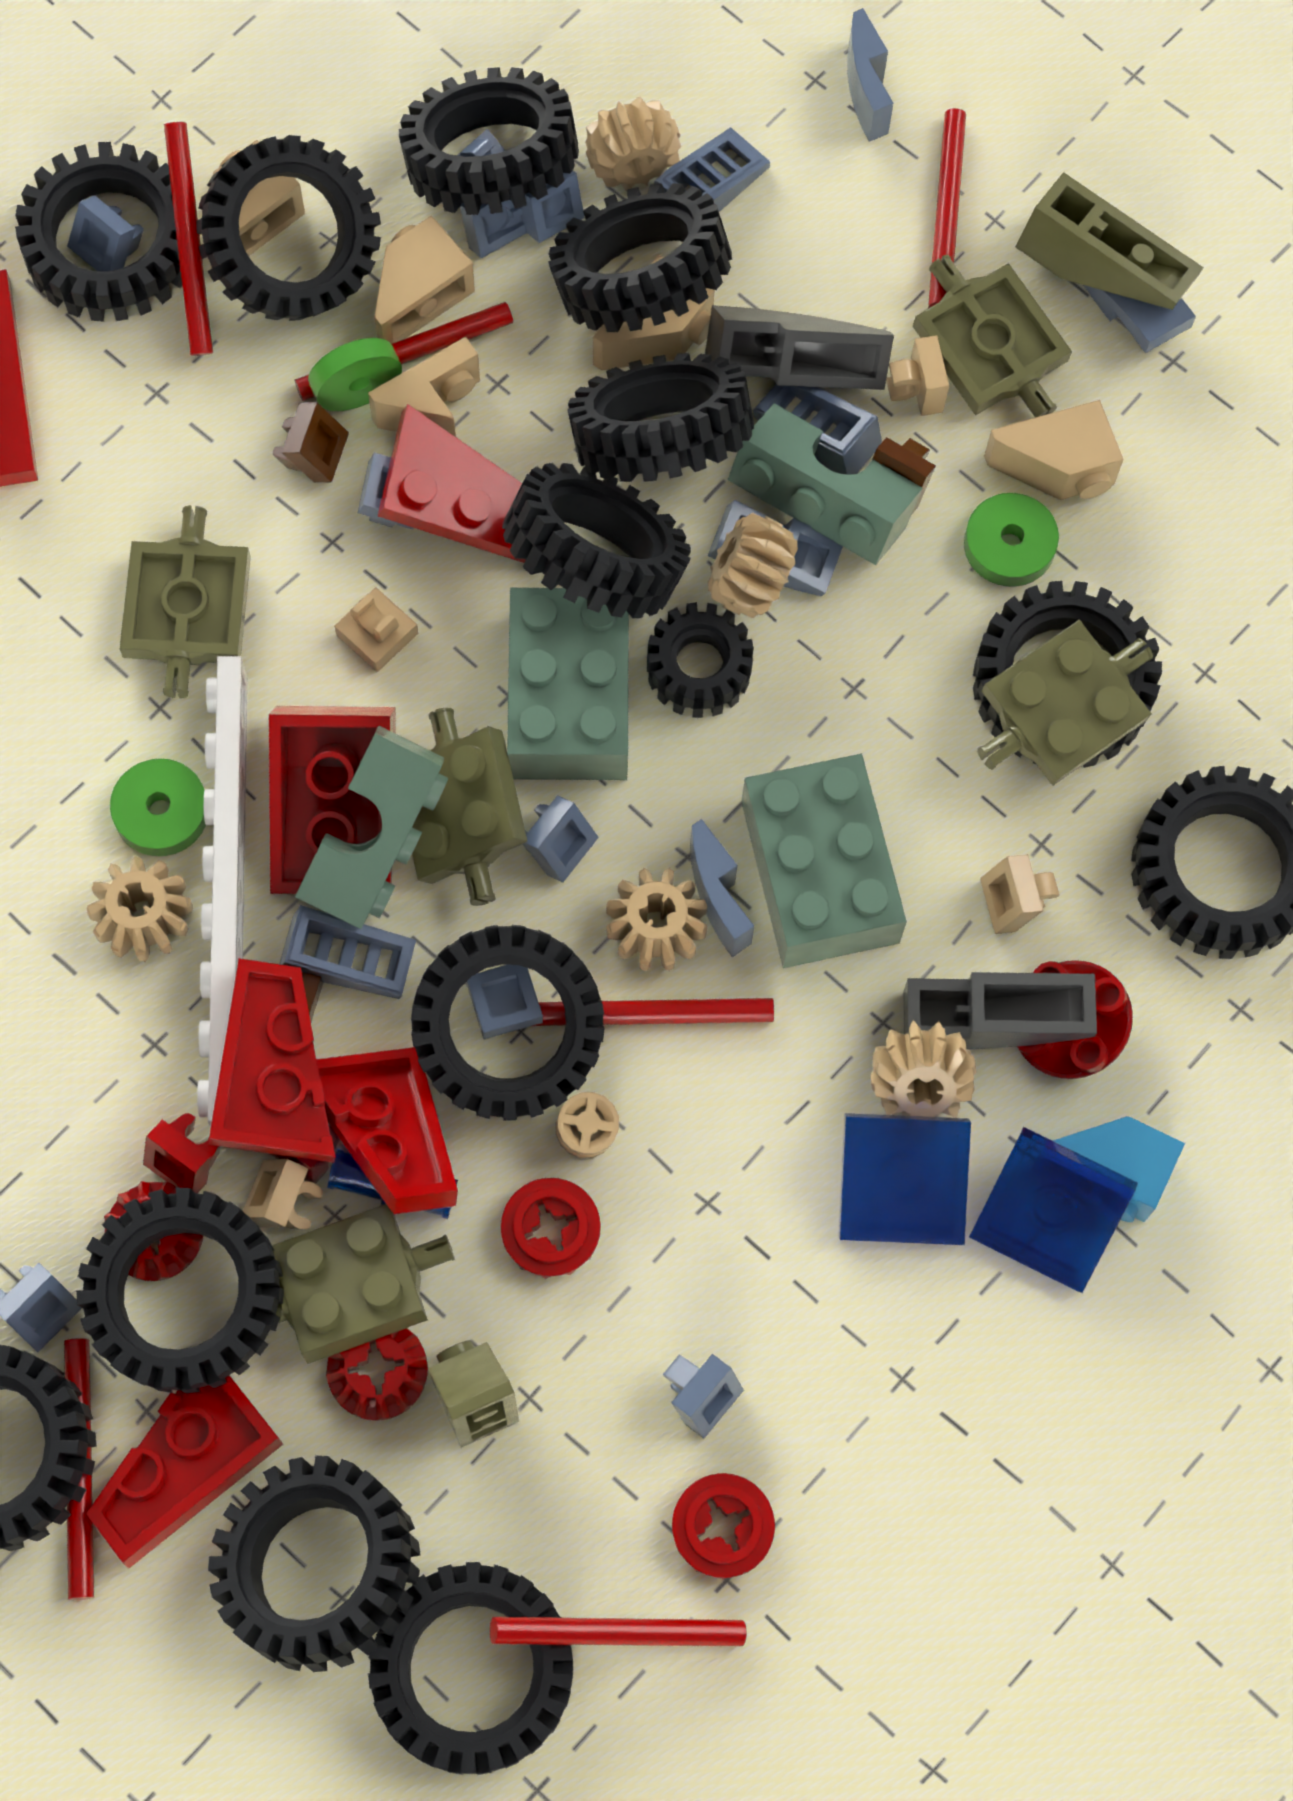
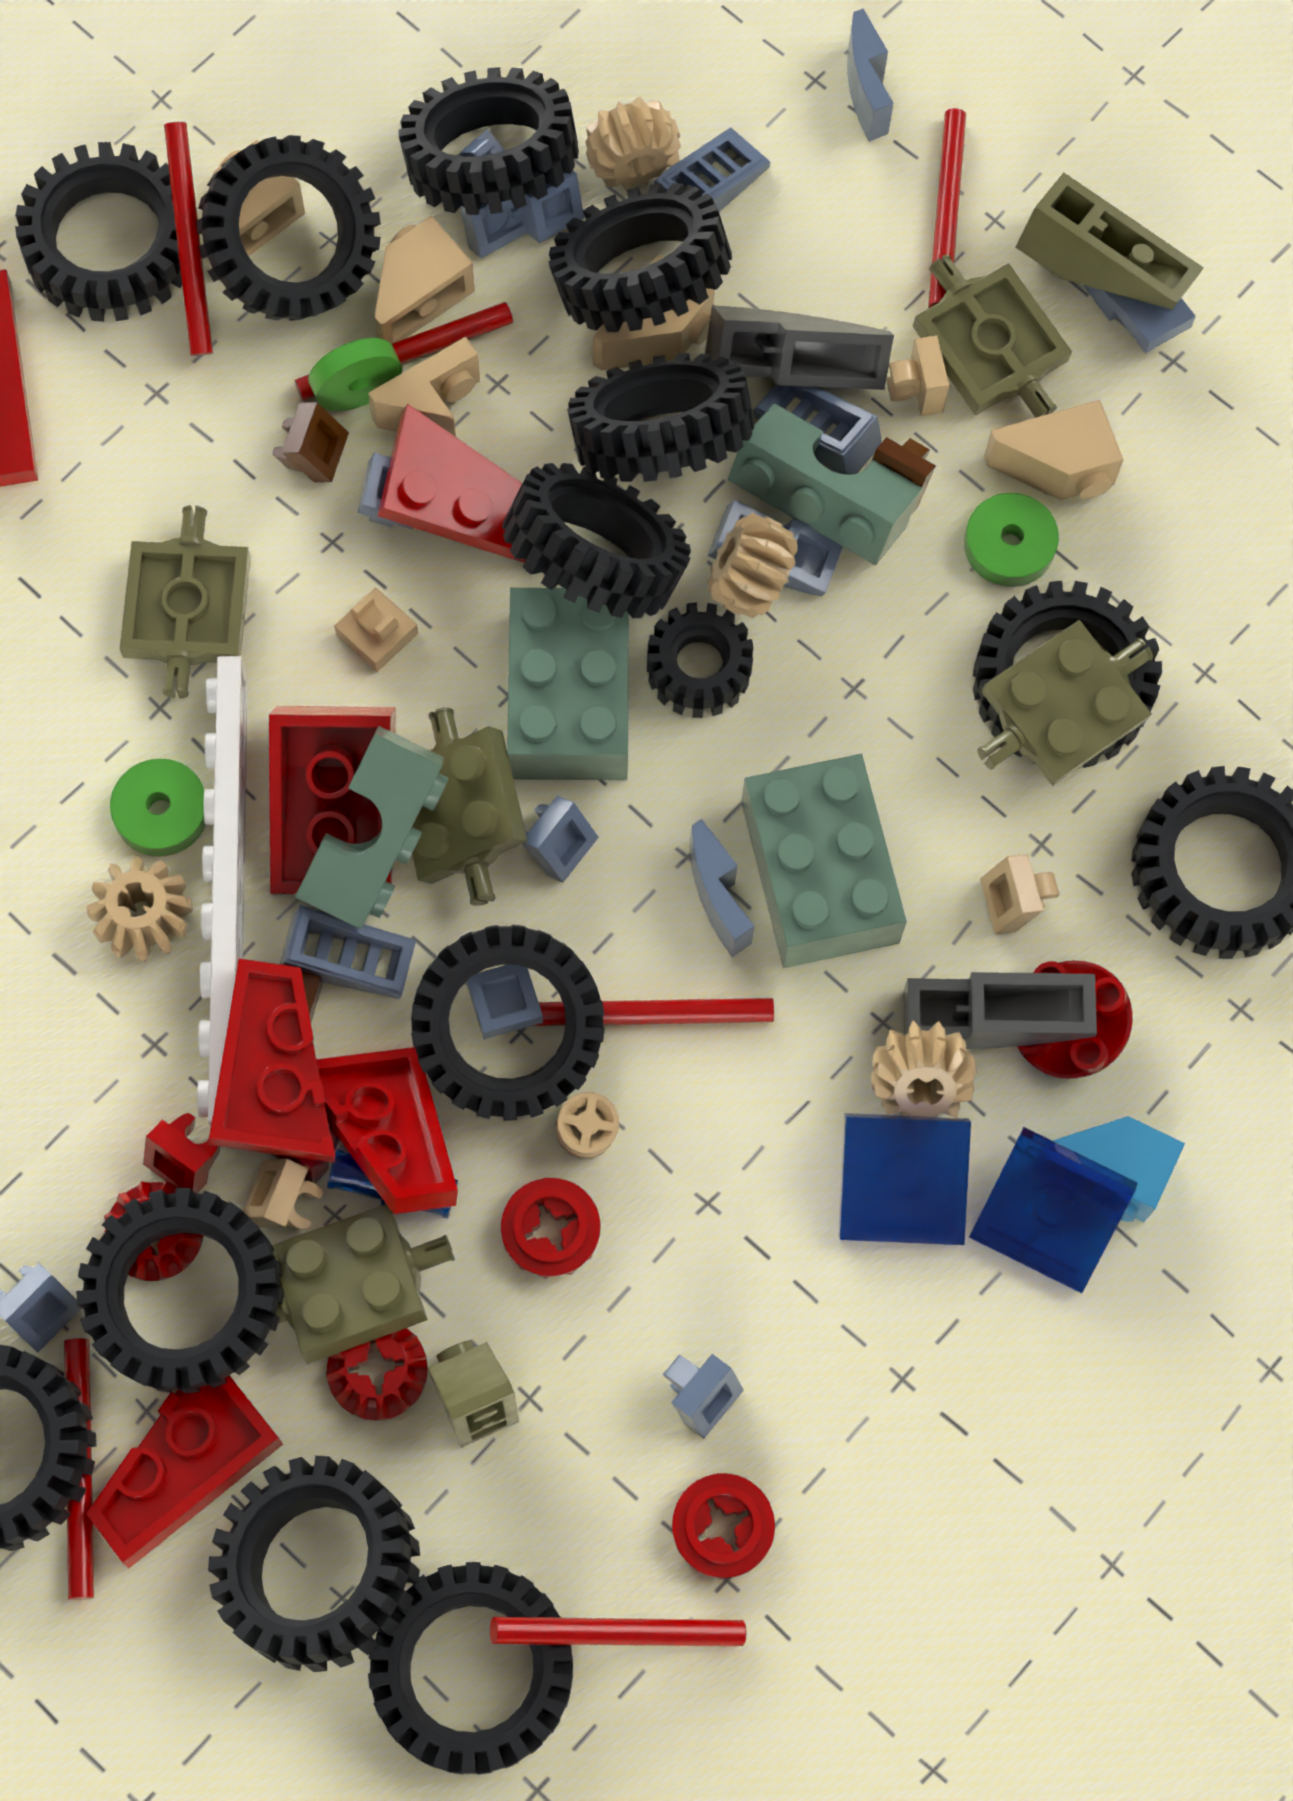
(103, 235): sand blue tile -> none
(641, 936): tan gear -> none

